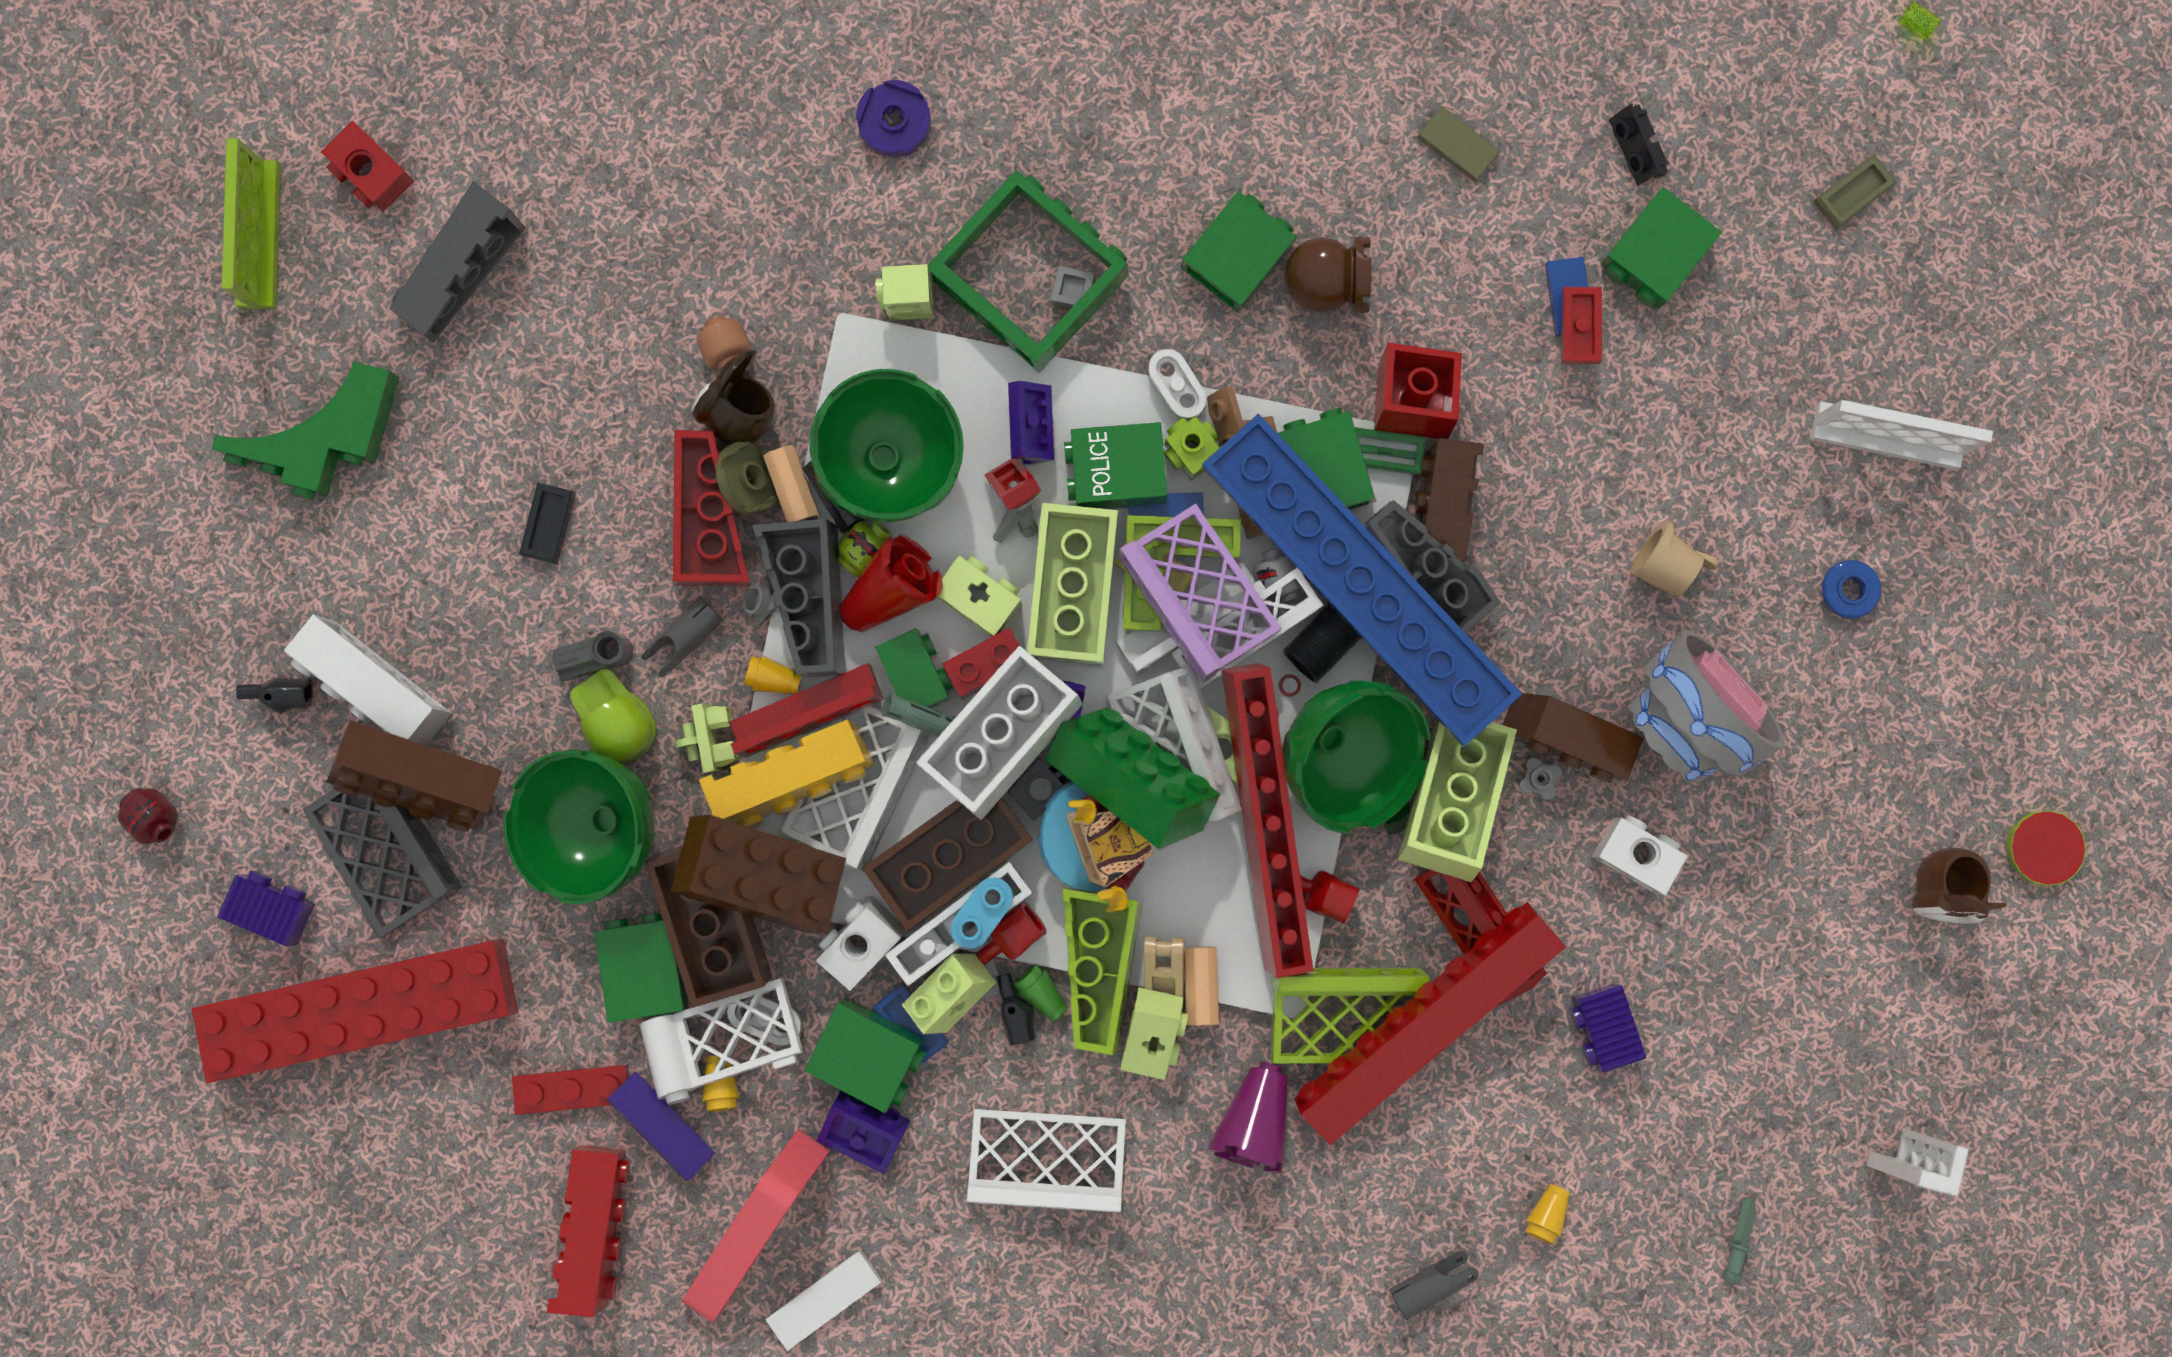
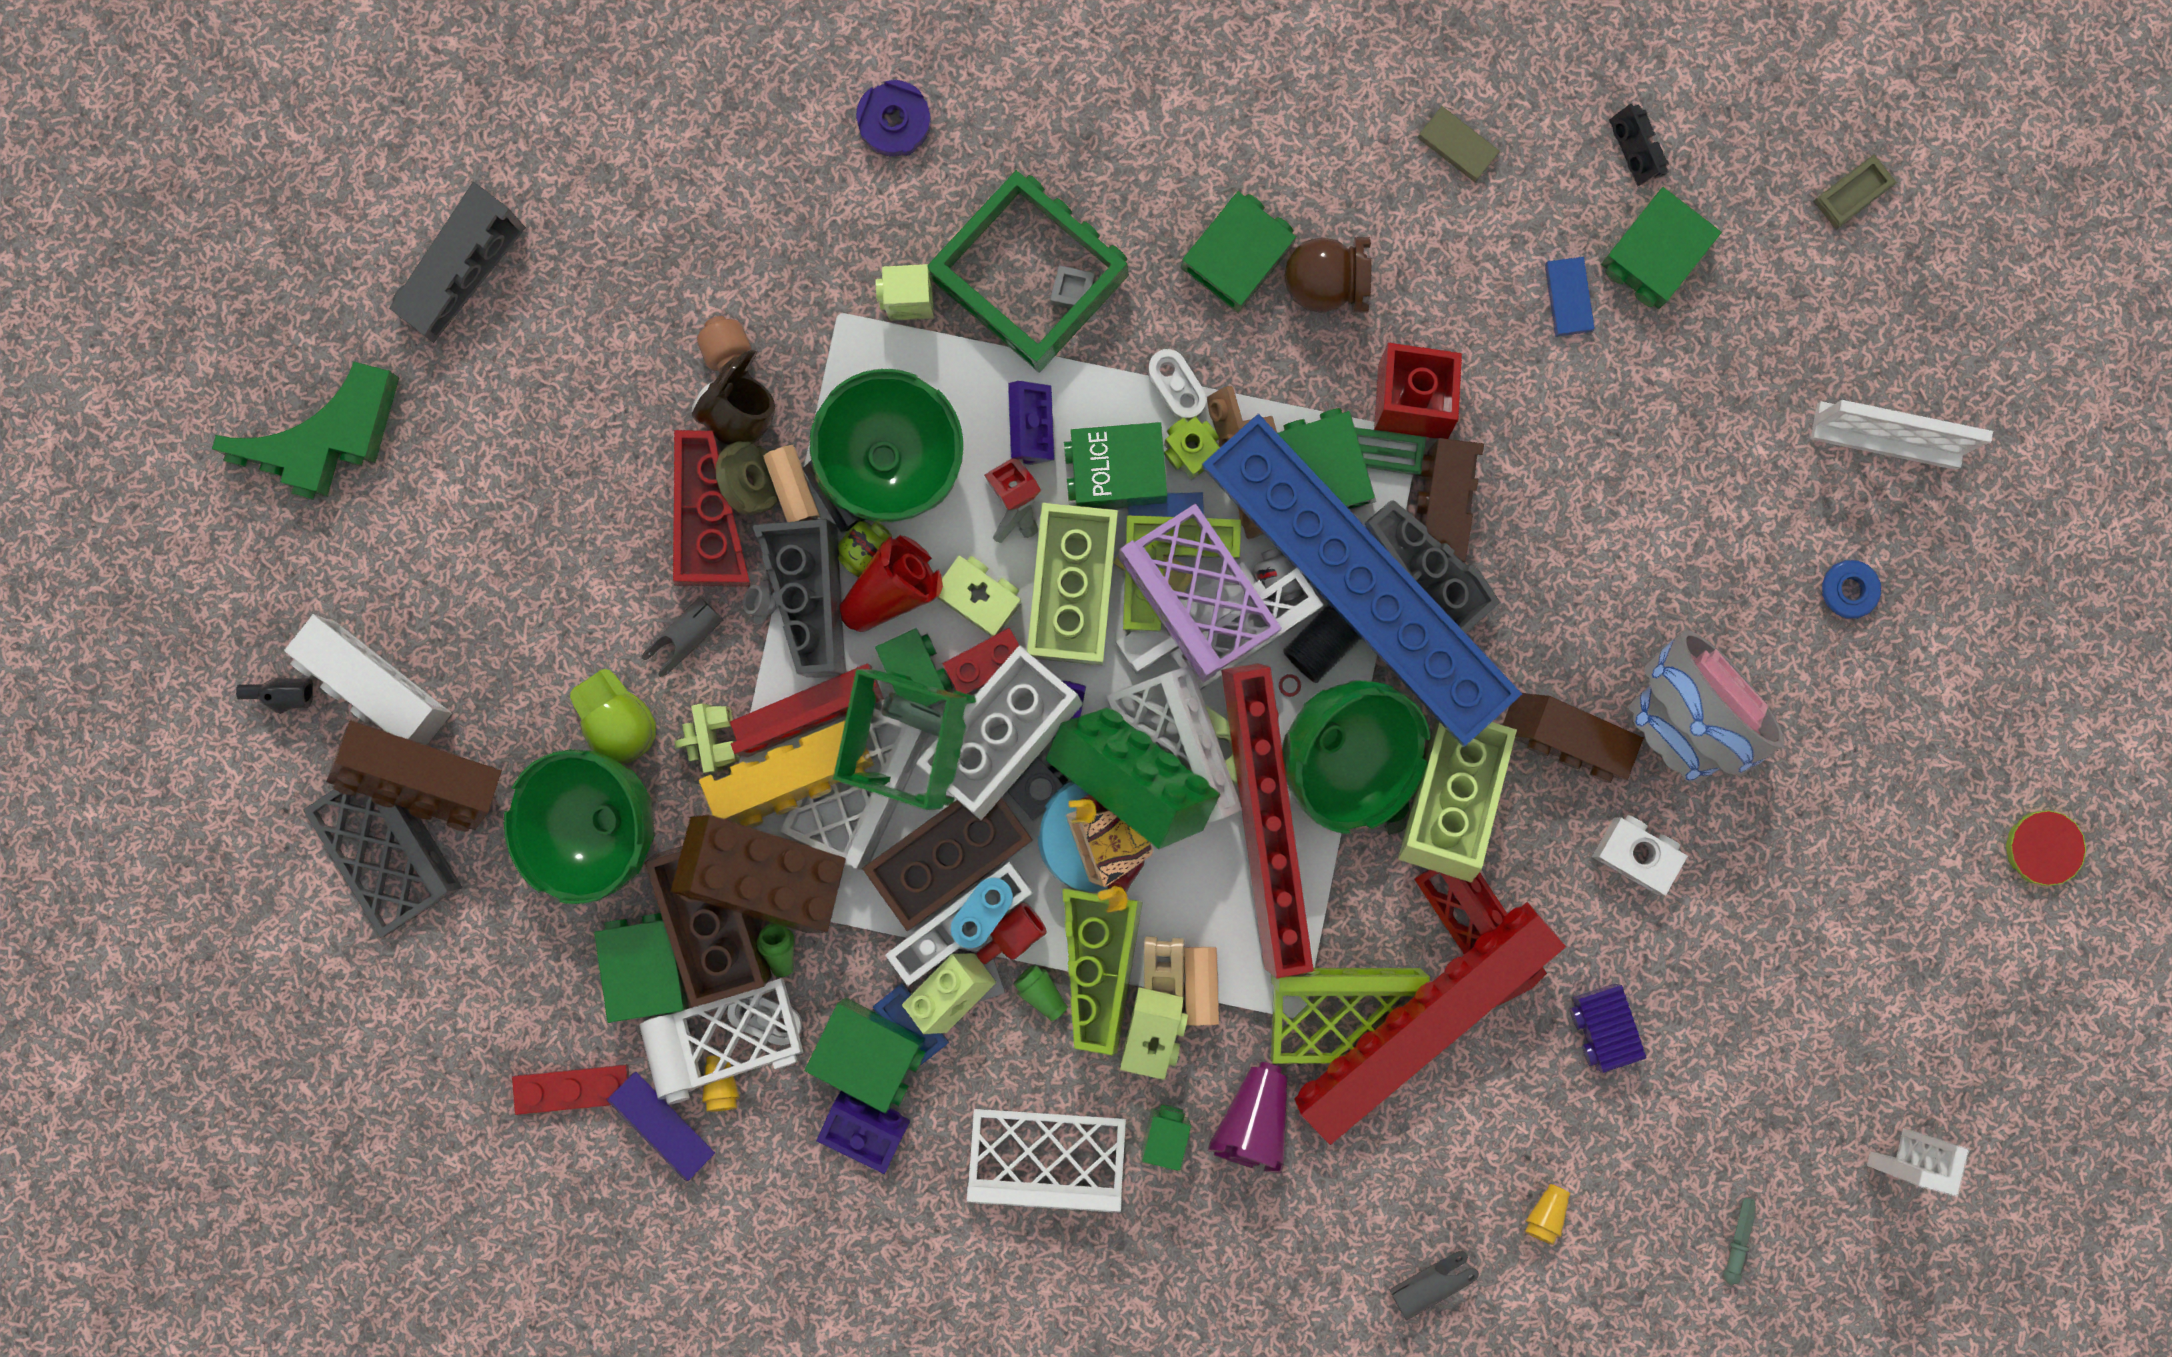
(147, 816): dark red head -> none
(250, 227): lime fence -> none
(266, 909): dark purple brick -> none
(350, 152): red brick -> none
(354, 1010): red brick -> none
(547, 523): black tile -> none
(590, 656): dark grey piece -> none
(590, 1231): red wedge -> none
(755, 1225): coral beam -> none
(770, 676): yellow cone -> none
(777, 949): none -> bright green cone
(823, 1300): white tile -> none
(850, 962): white brick -> none
(857, 730): none -> green piece
(1019, 1021): black piece -> none
(1166, 1137): none -> green brick
(1329, 896): red piece -> none
(1531, 784): light grey plate -> none
(1581, 325): red plate -> none
(1669, 562): tan hat -> none
(1919, 20): clear neon green hinge -> none
(1954, 887): reddish brown piece -> none

